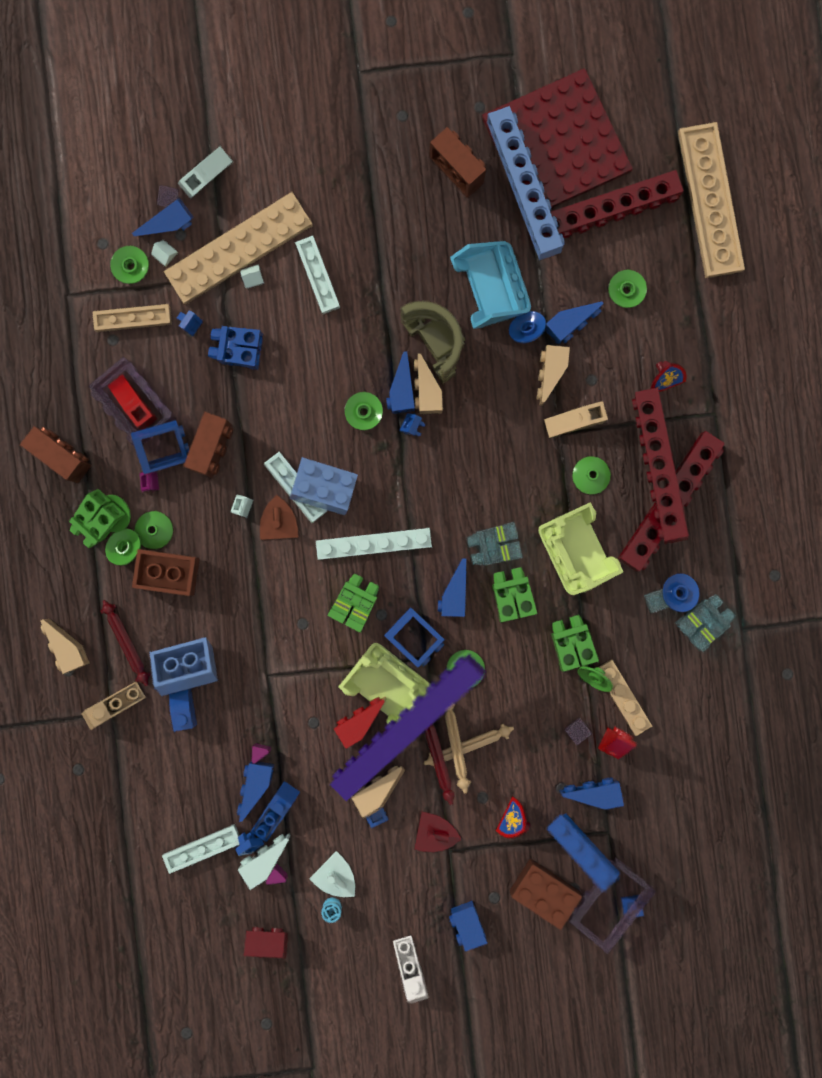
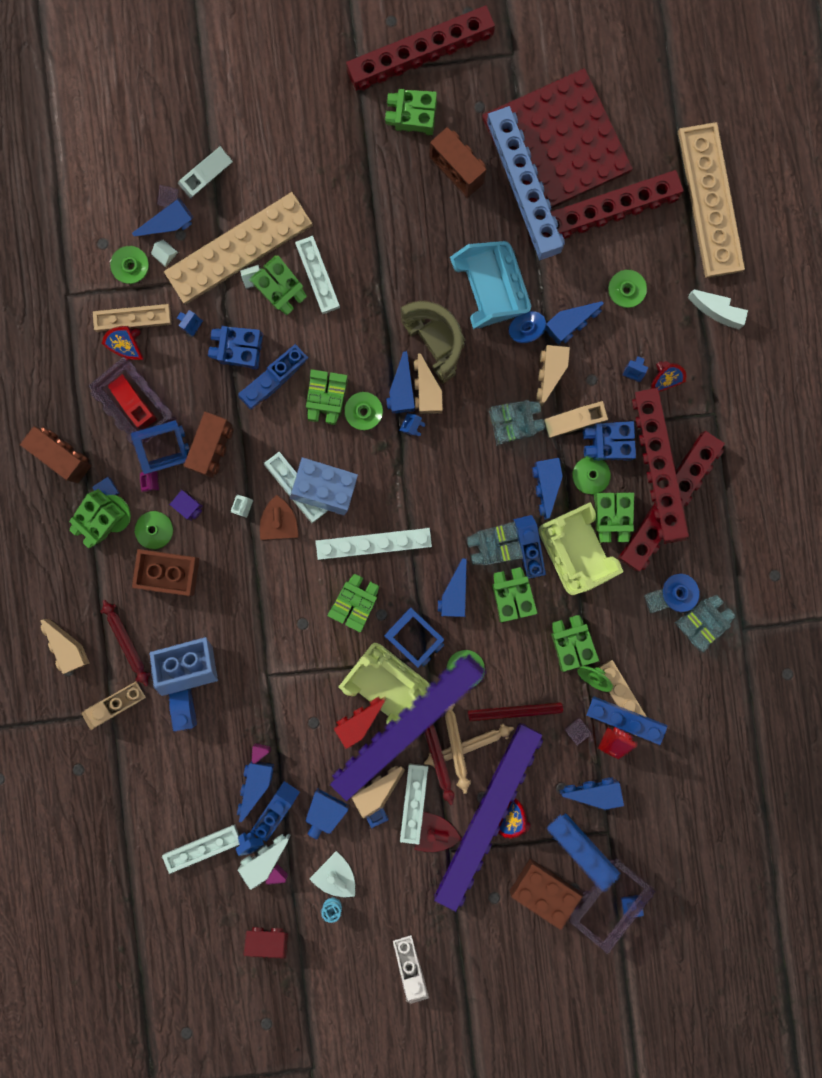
(106, 487): none -> blue tile
(117, 544): bright green dish -> none
(122, 342): none -> shield
(186, 505): none -> dark purple brick
(273, 377): none -> blue slope
(283, 289): none -> bright green hips
(322, 402): none -> bright green hips
(325, 813): none -> blue torso
(413, 112): none -> bright green hips
(414, 803): none -> light aqua plate
(426, 39): none -> dark red brick
(468, 926): blue brick -> none
(488, 816): none -> dark purple brick
(515, 711): none -> dark red axle
(521, 421): none -> clear light blue hips
(530, 546): none -> blue slope
(549, 479): none -> blue slope
(611, 441): none -> blue hips
(614, 514): none -> bright green hips
(627, 720): none -> blue plate
(635, 369): none -> blue tile
(718, 308): none -> light aqua slope

